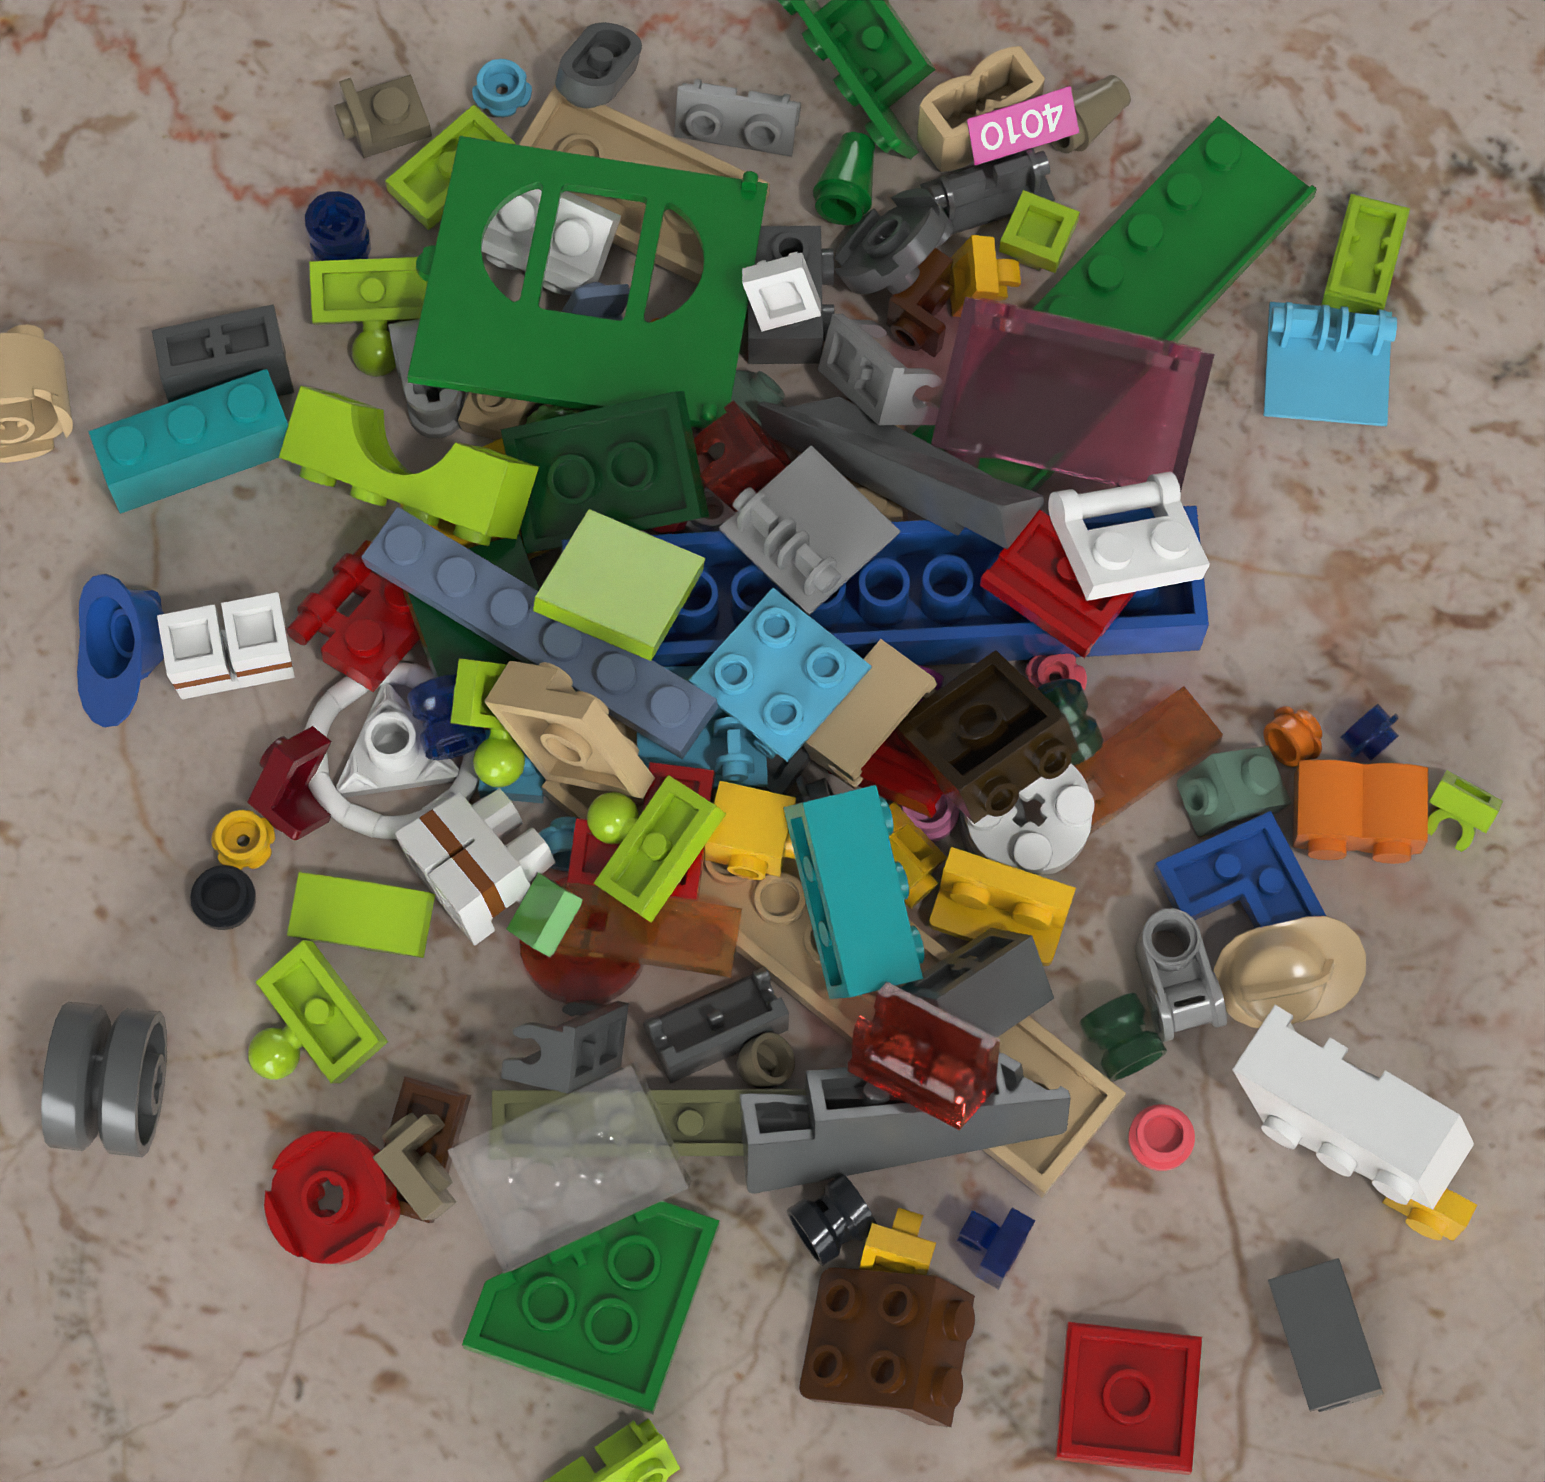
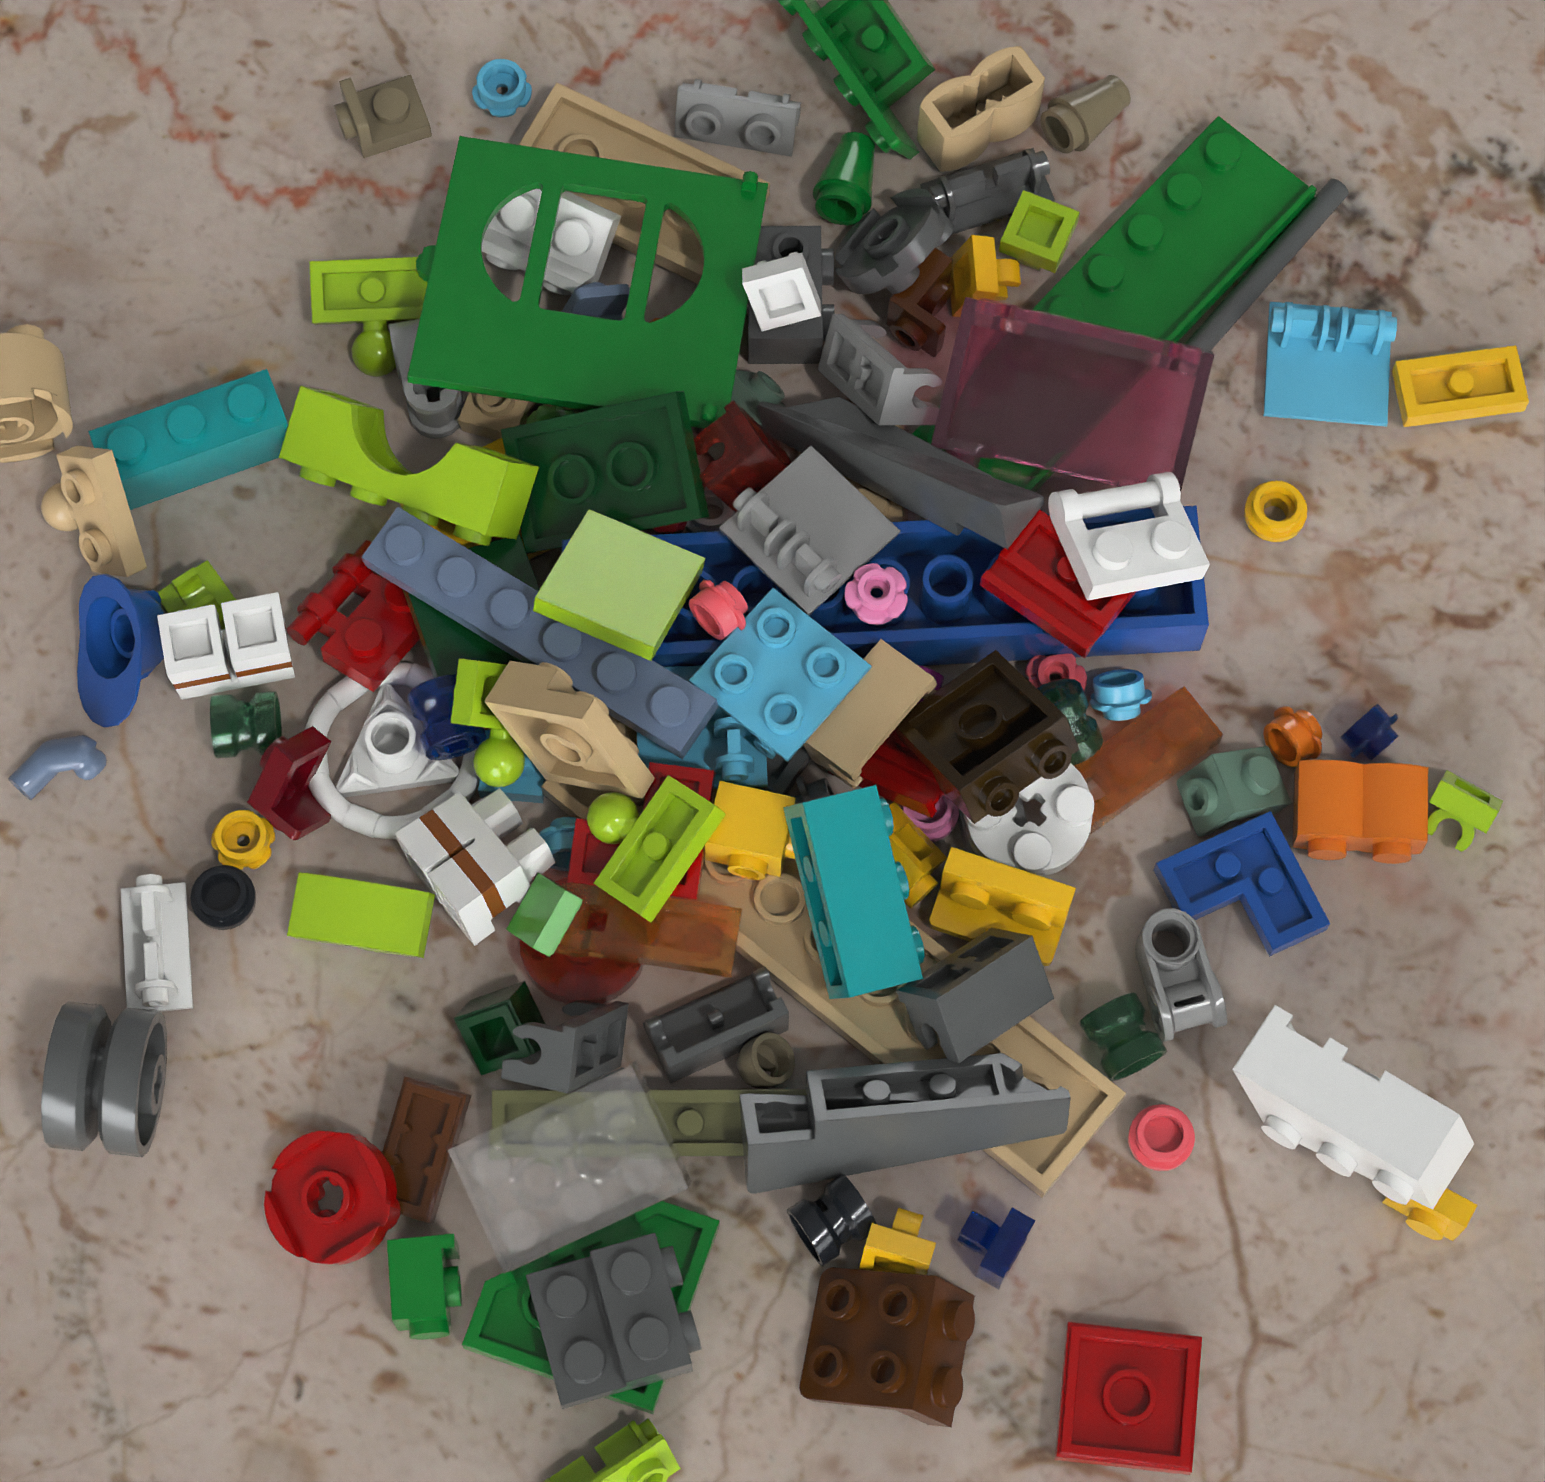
(58, 756): none -> sand blue arm
(96, 504): none -> tan plate
(156, 945): none -> white hinge
(196, 589): none -> lime tile
(221, 350): dark grey hinge -> none
(244, 724): none -> clear green wheel
(318, 1016): lime plate -> none
(340, 240): clear blue wheel -> none
(416, 1177): dark tan bracket -> none
(423, 1284): none -> green brick
(425, 178): lime plate -> none
(489, 1025): none -> dark green slope
(598, 64): dark grey plate -> none
(613, 1320): none -> dark grey plate
(719, 608): none -> coral plate
(872, 609): none -> bright pink plate
(925, 1056): clear red hinge -> none
(1023, 125): sticker -> none
(1119, 694): none -> medium azure plate
(1269, 265): none -> dark grey bar
(1279, 495): none -> yellow plate
(1297, 964): tan piece -> none
(1325, 1336): dark grey hinge -> none
(1365, 255): lime plate -> none
(1460, 386): none -> yellow plate

